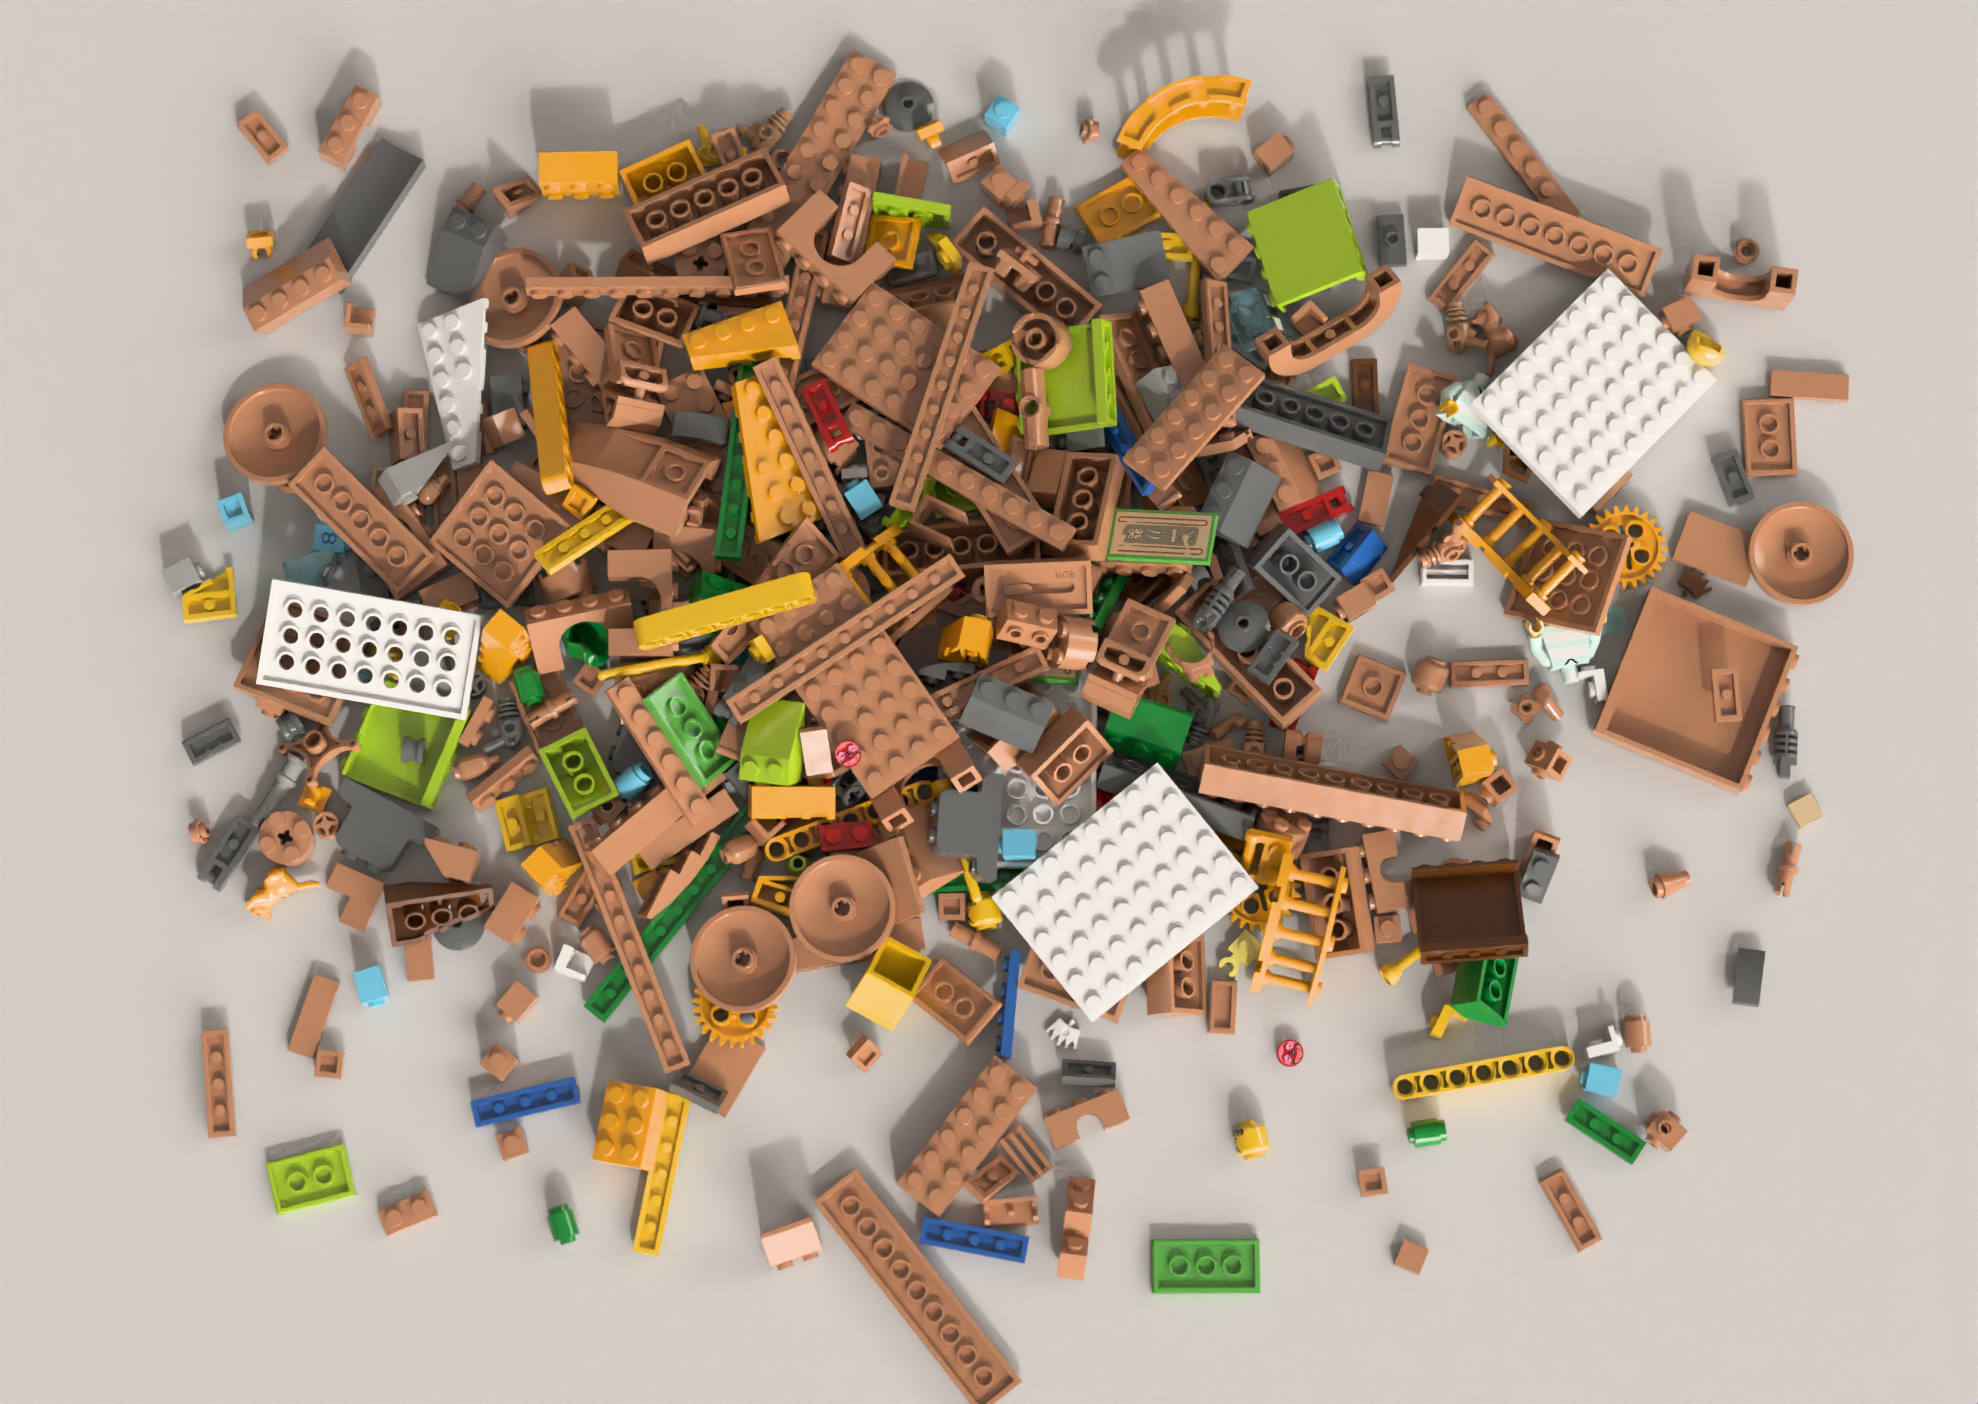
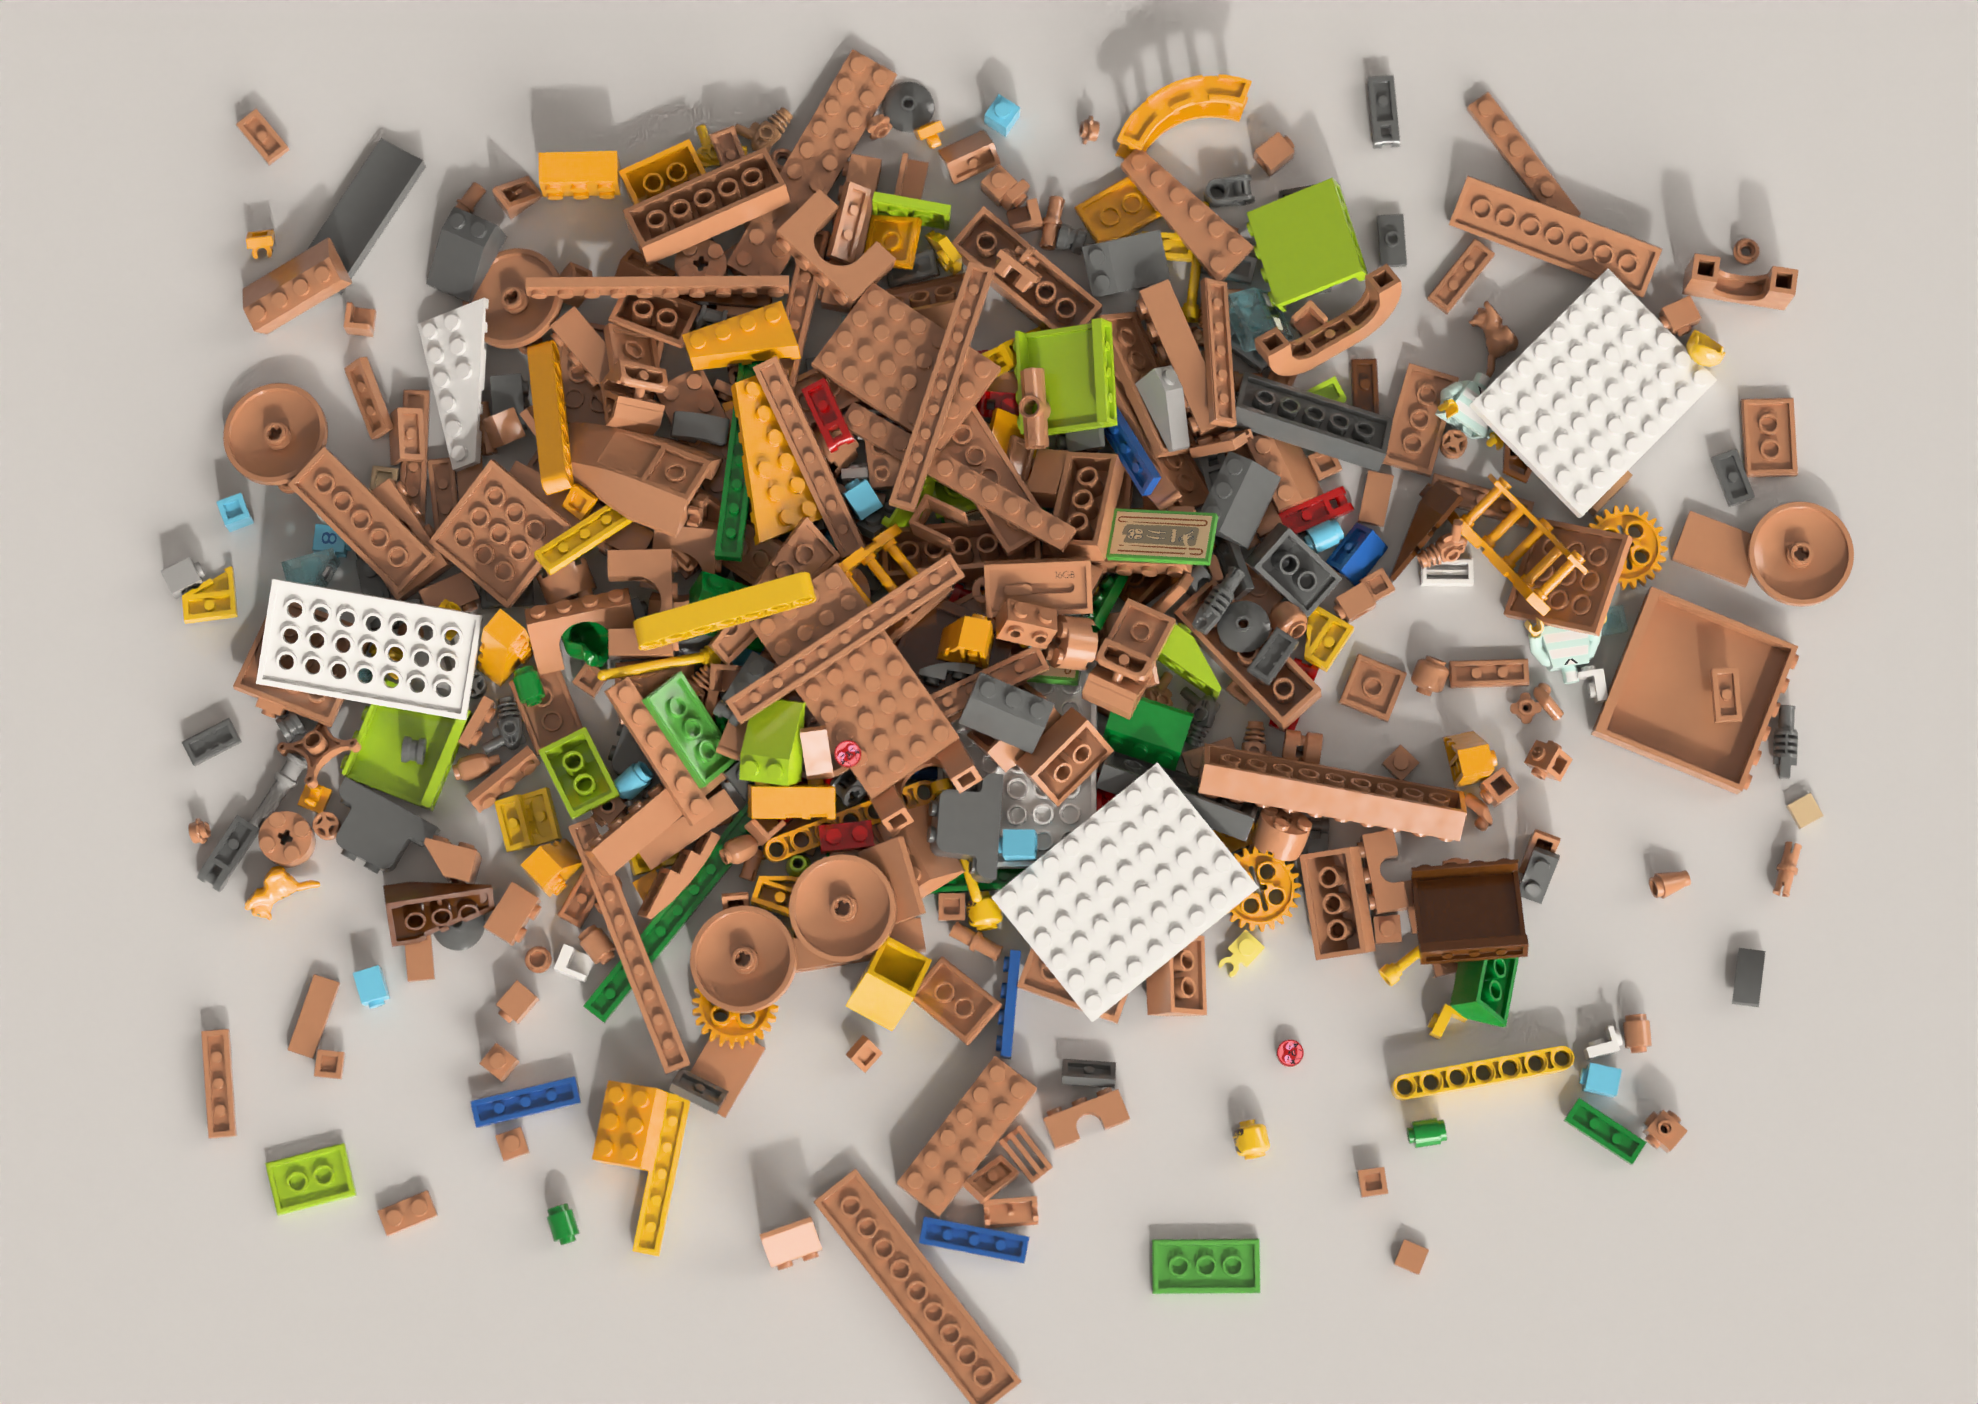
(342, 137): nougat arch -> none
(363, 895): nougat tile -> none
(407, 478): light grey slope -> none
(433, 490): nougat cylinder -> none
(551, 709): nougat pin -> none
(752, 261): nougat tile -> none
(760, 650): yellow plate -> none
(980, 454): dark grey plate -> none
(1041, 340): nougat brick -> none
(1064, 1031): white piece -> none
(1076, 1228): nougat arch -> none
(1193, 417): nougat plate -> none
(1199, 668): nougat helmet -> none
(1222, 1006): nougat tile -> none
(1234, 721): nougat arm -> none
(1271, 854): light orange plate -> none
(1275, 930): light orange fence -> none
(1432, 244): white panel -> none
(1459, 332): medium nougat piece -> none
(1570, 1210): nougat tile -> none
(1693, 585): reddish brown piece -> none
(1809, 385): nougat tile -> none

